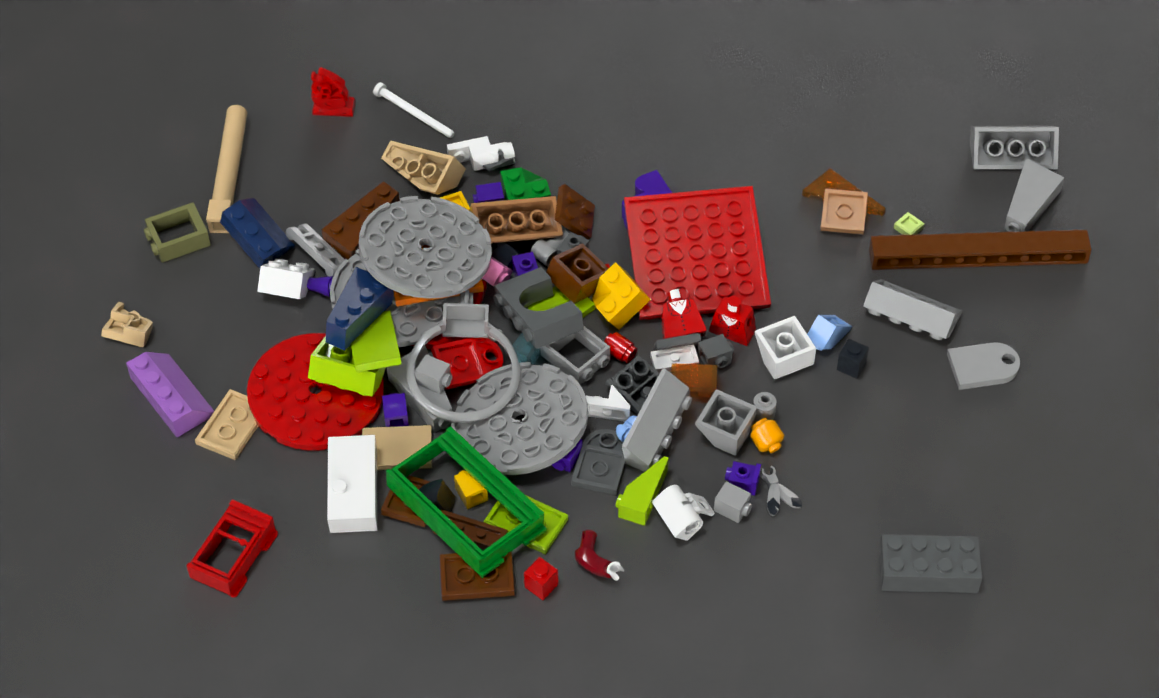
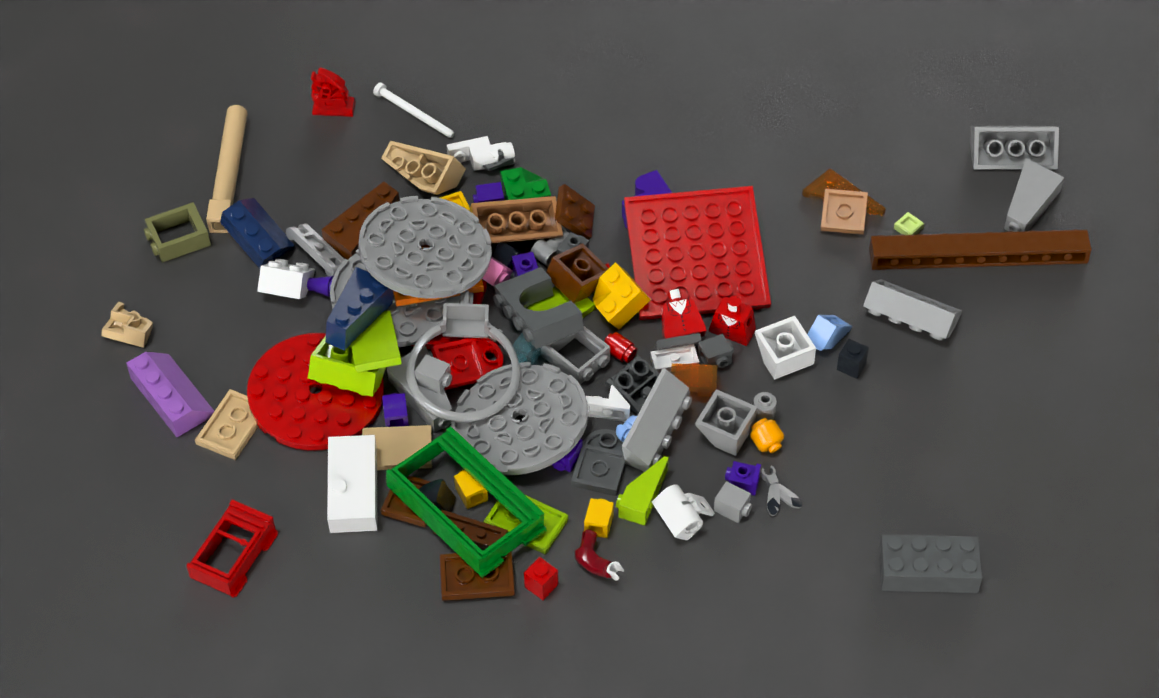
(599, 517): none -> yellow brick
(983, 365): light grey tile -> none

